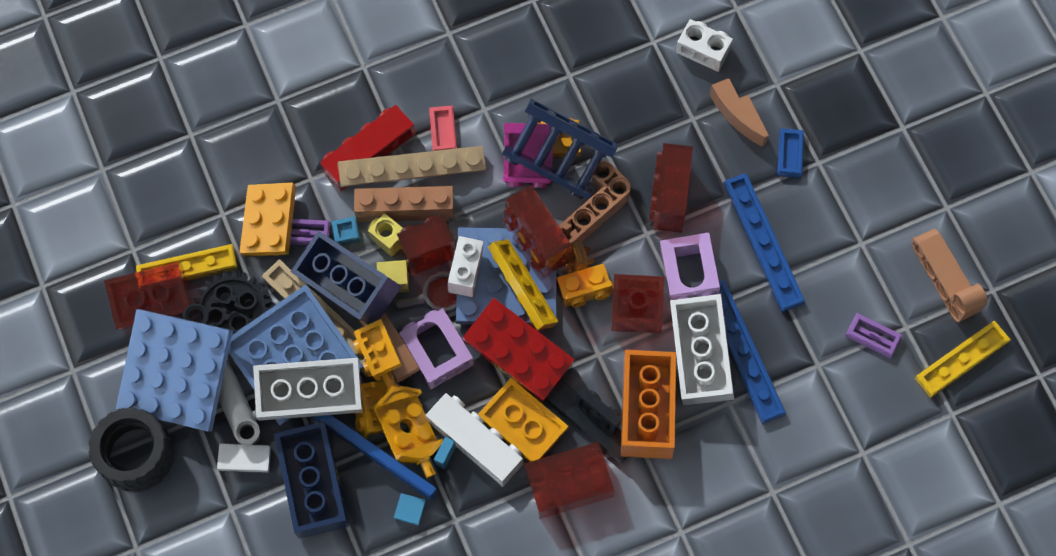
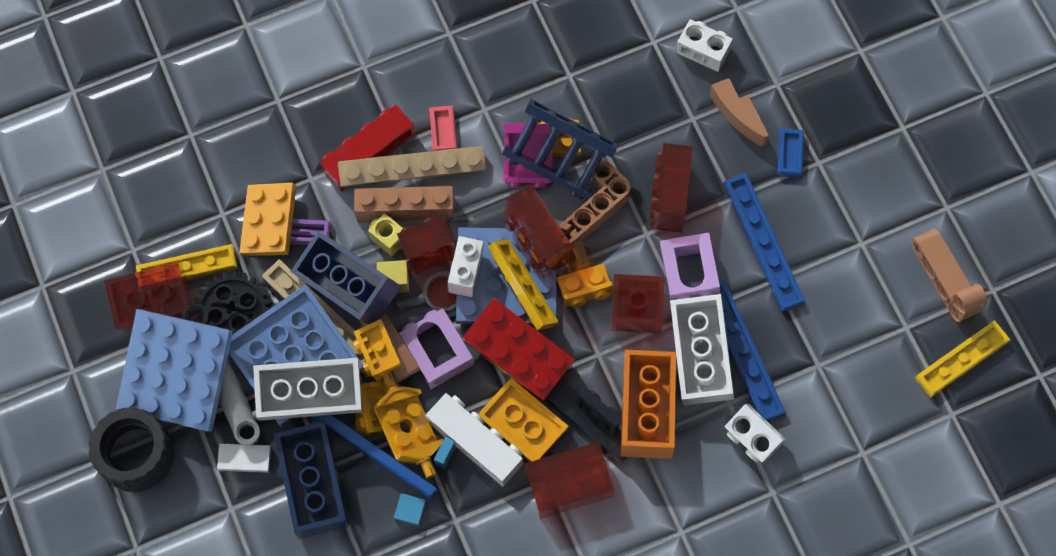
(346, 231): dark azure tile -> none
(758, 428): none -> white brick
(869, 343): medium lavender tile -> none

